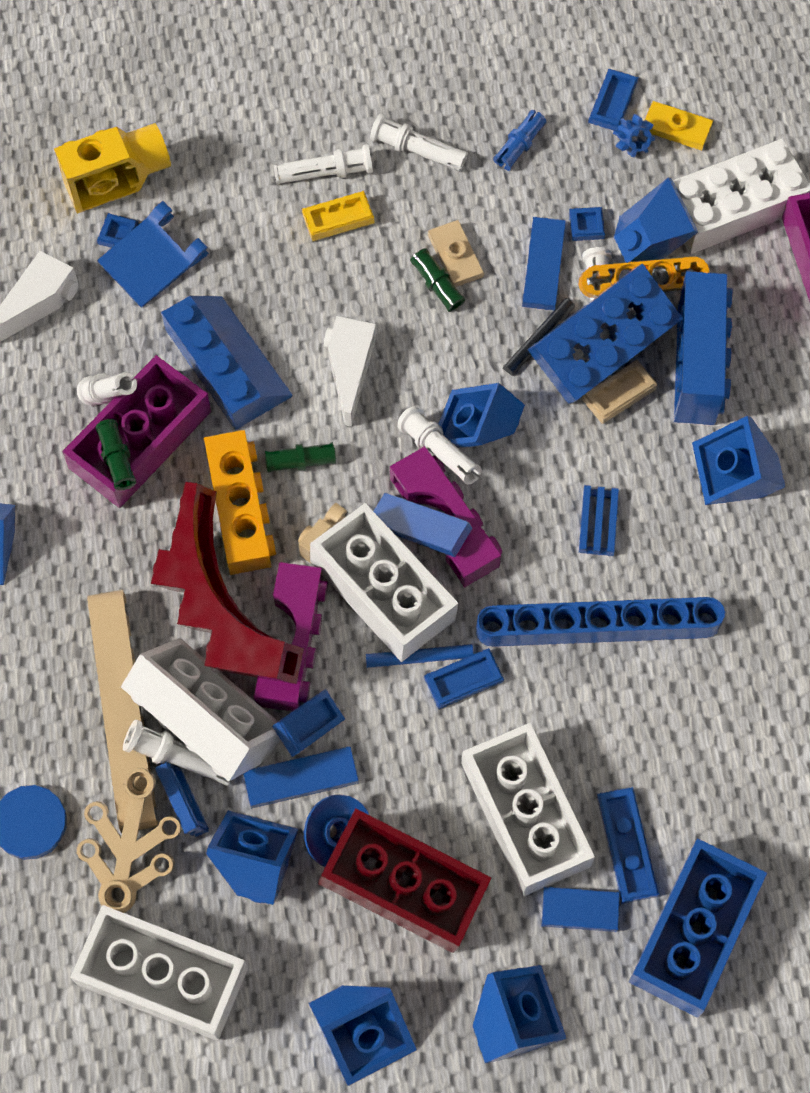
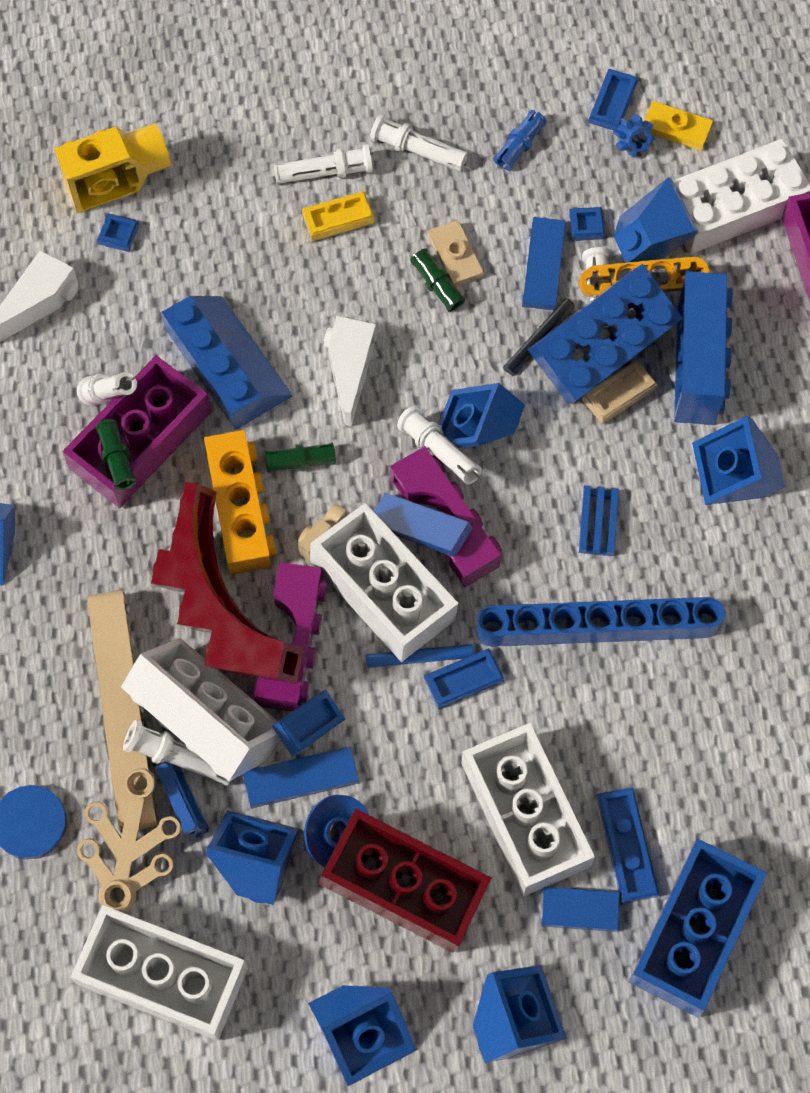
(149, 258): blue flag -> none

